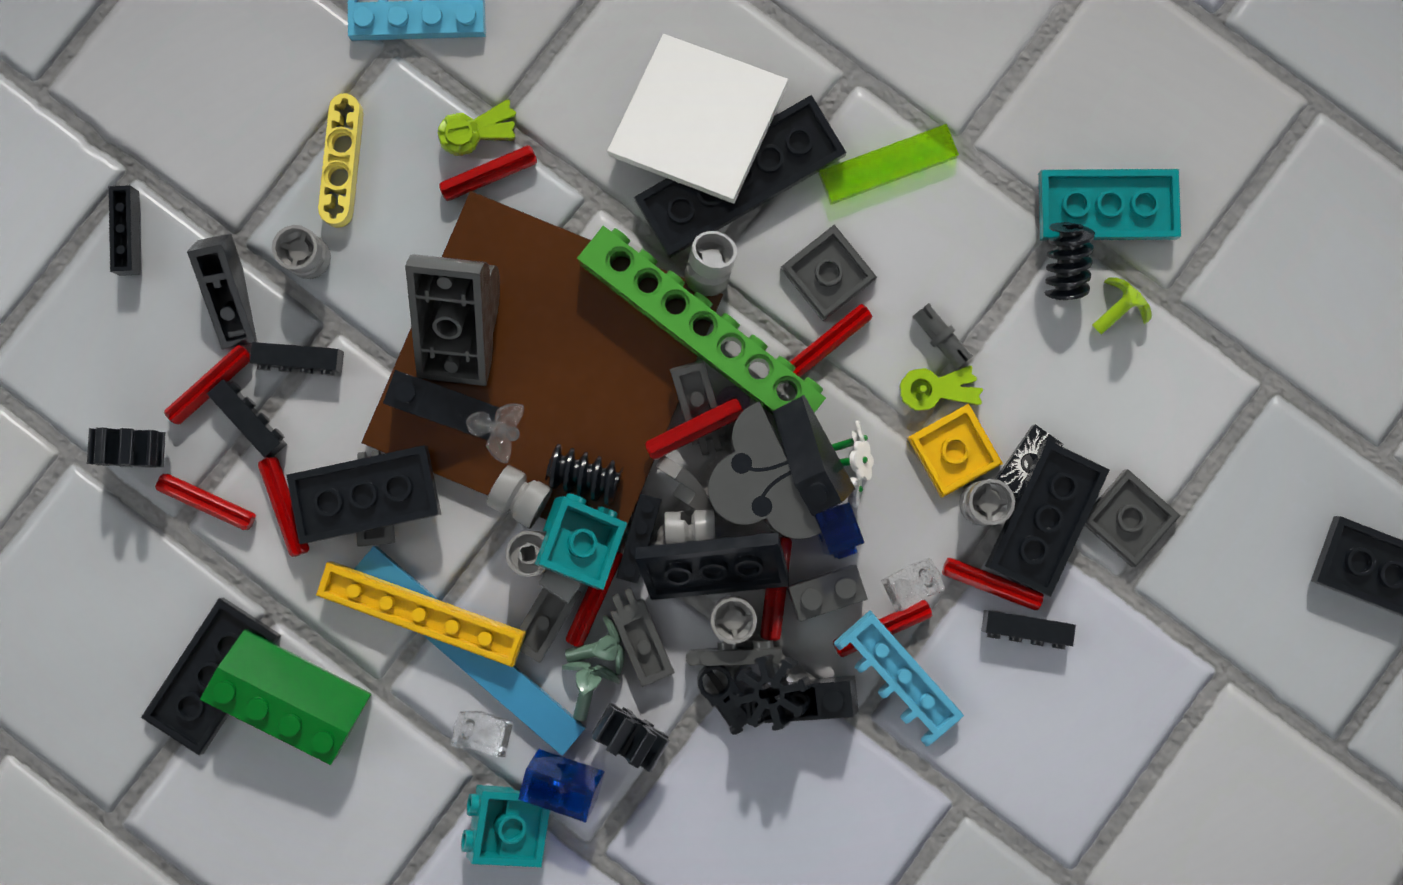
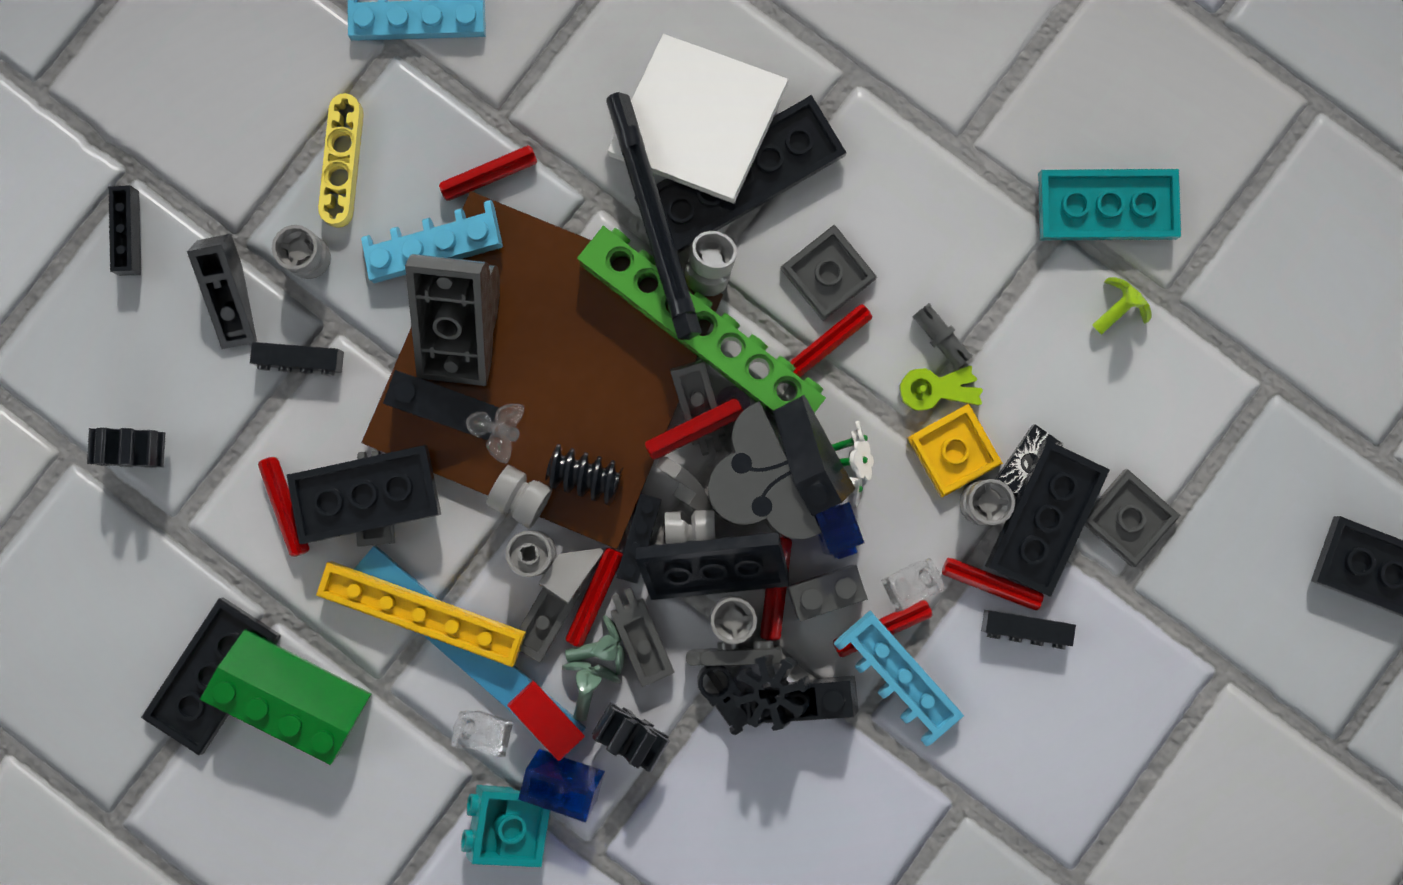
(197, 393): red axle -> none
(205, 501): red axle -> none
(247, 419): black piece -> none
(452, 240): none -> medium azure hinge
(461, 133): lime piece -> none
(545, 720): none -> red slope
(580, 541): teal plate -> none
(653, 216): none -> black piece
(888, 164): clear neon green tile -> none
(1072, 261): black piece -> none

